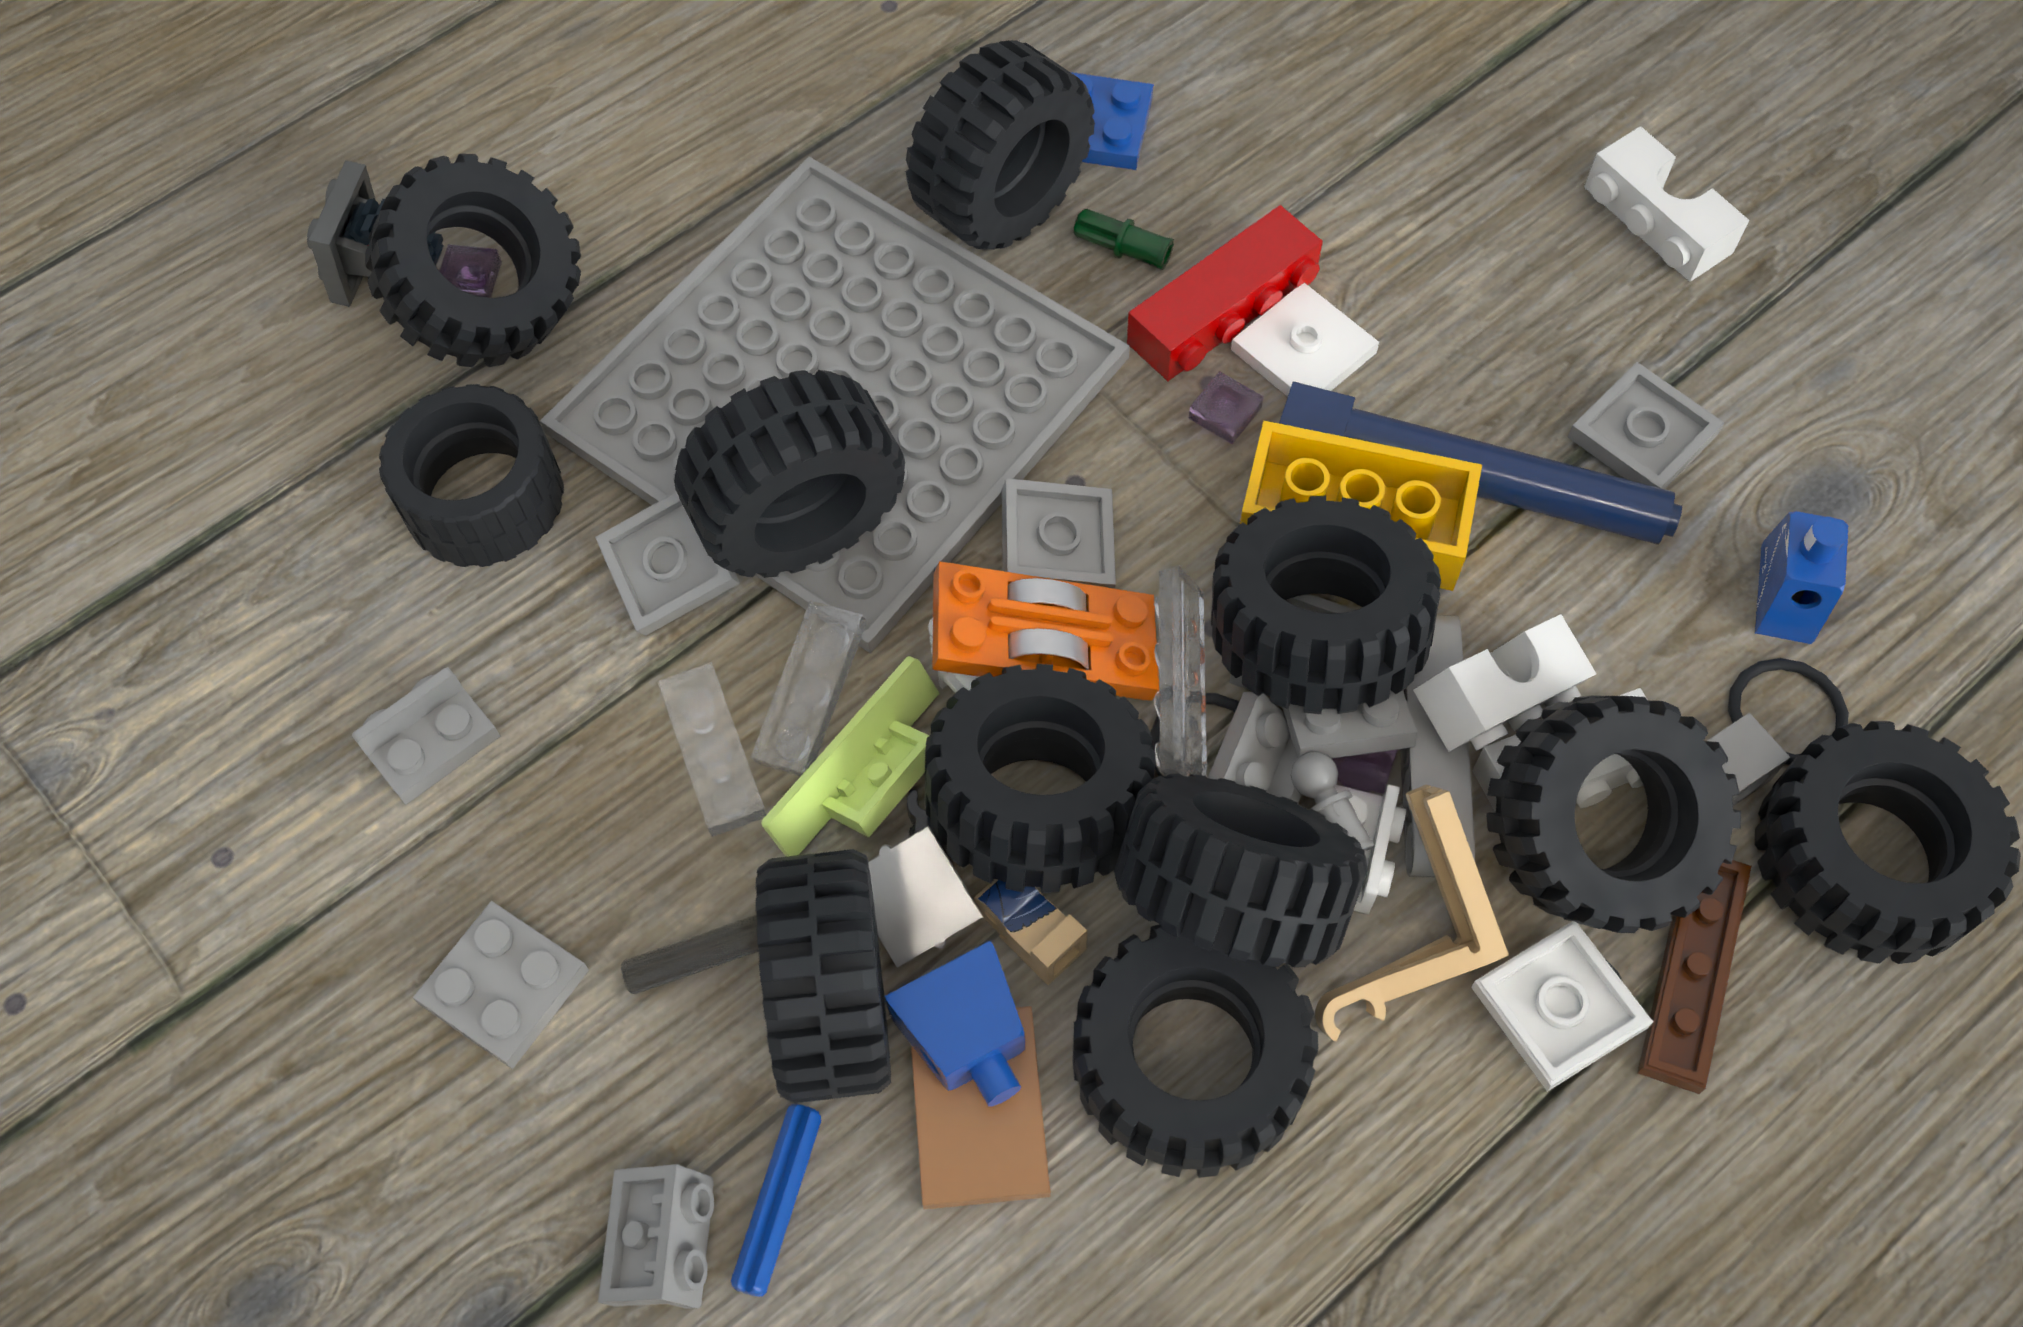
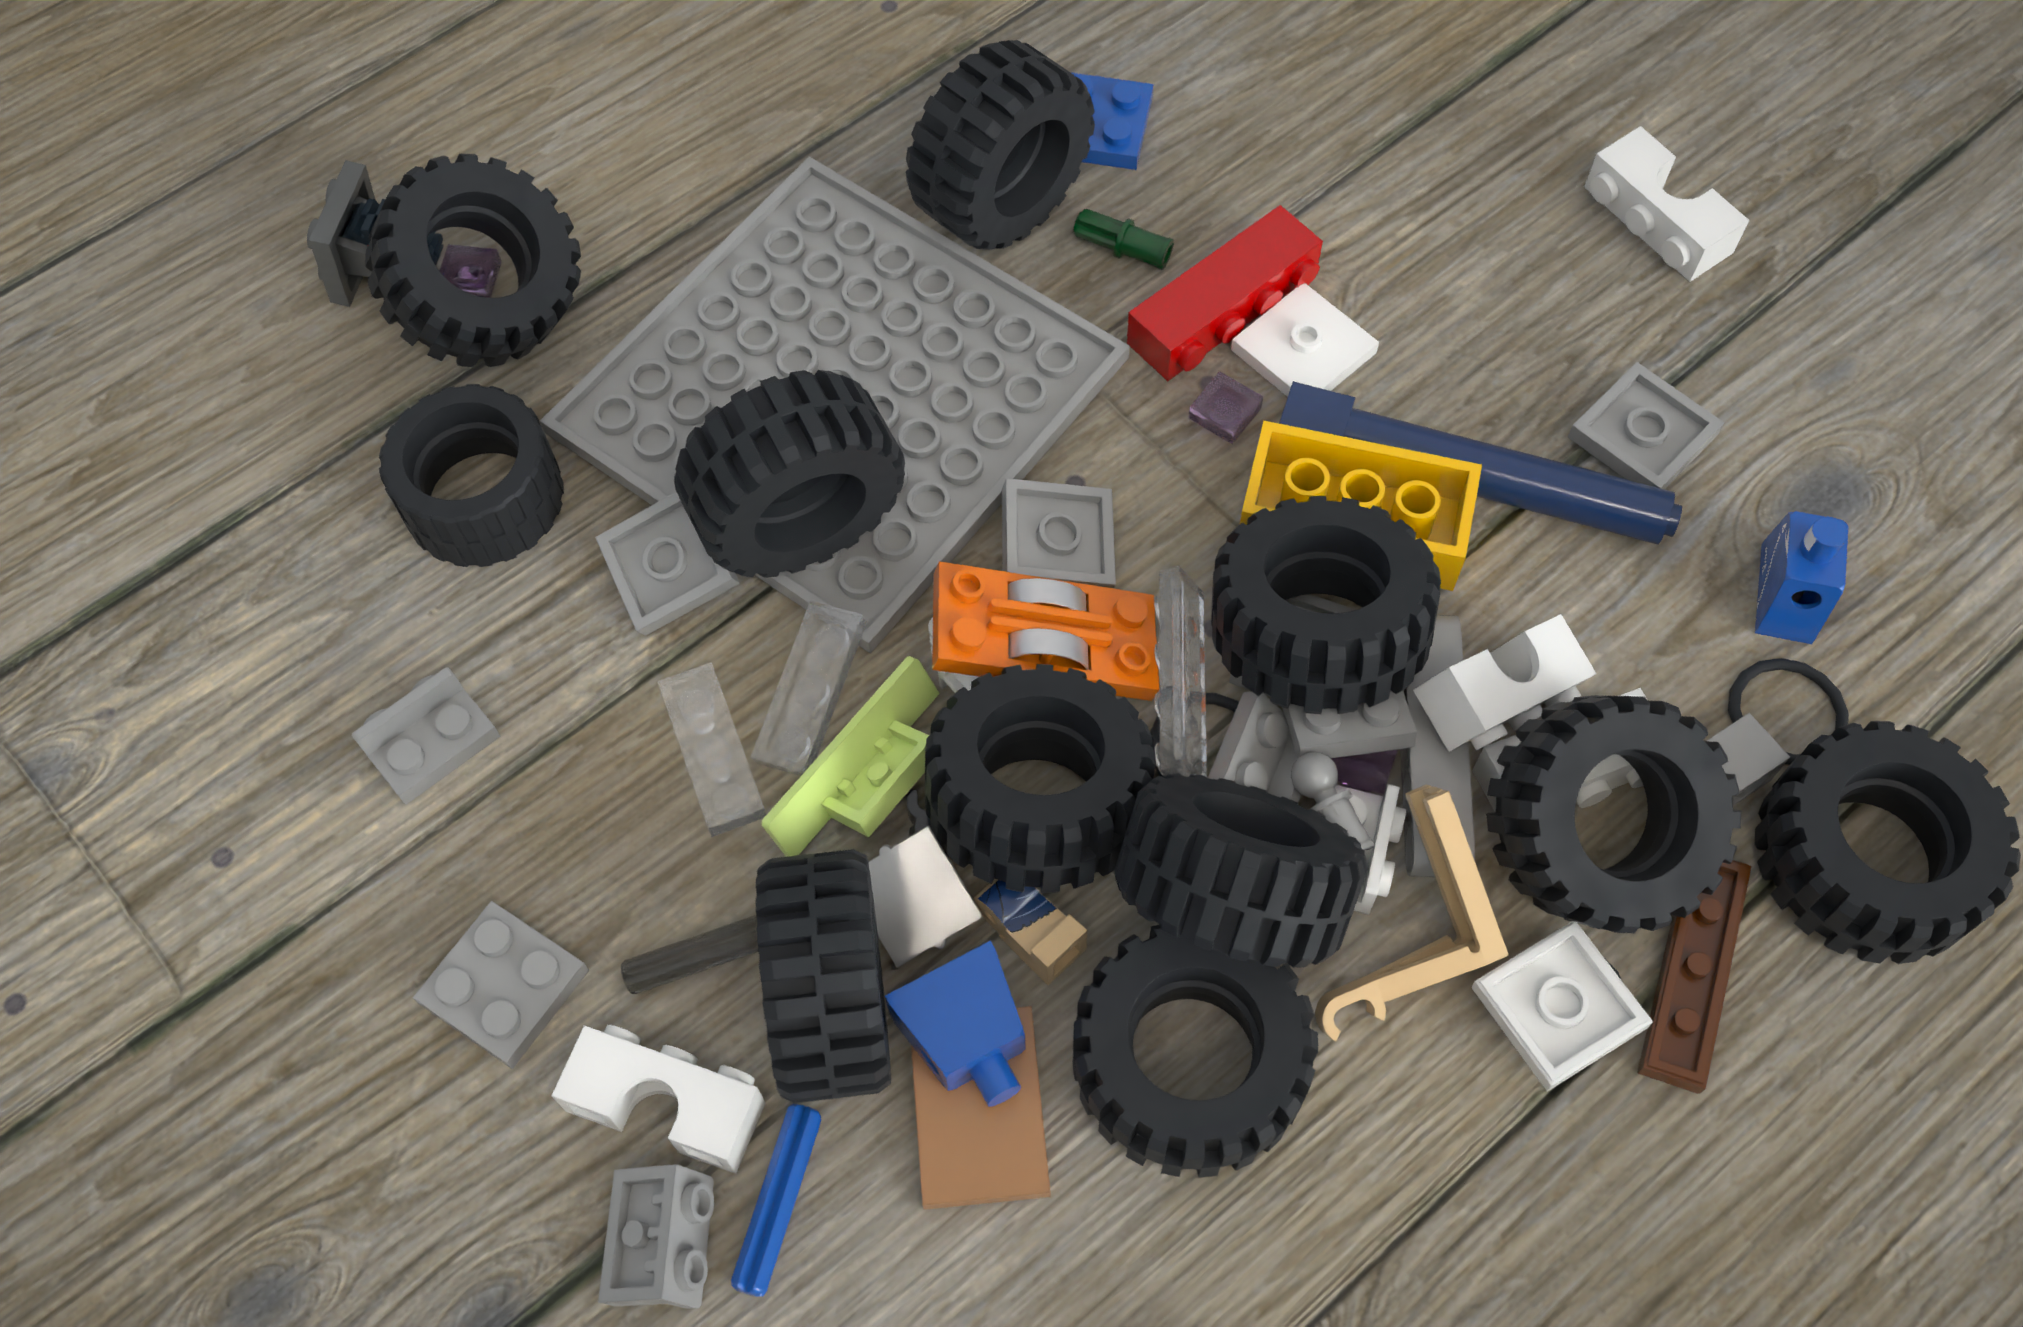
(614, 1073): none -> white arch

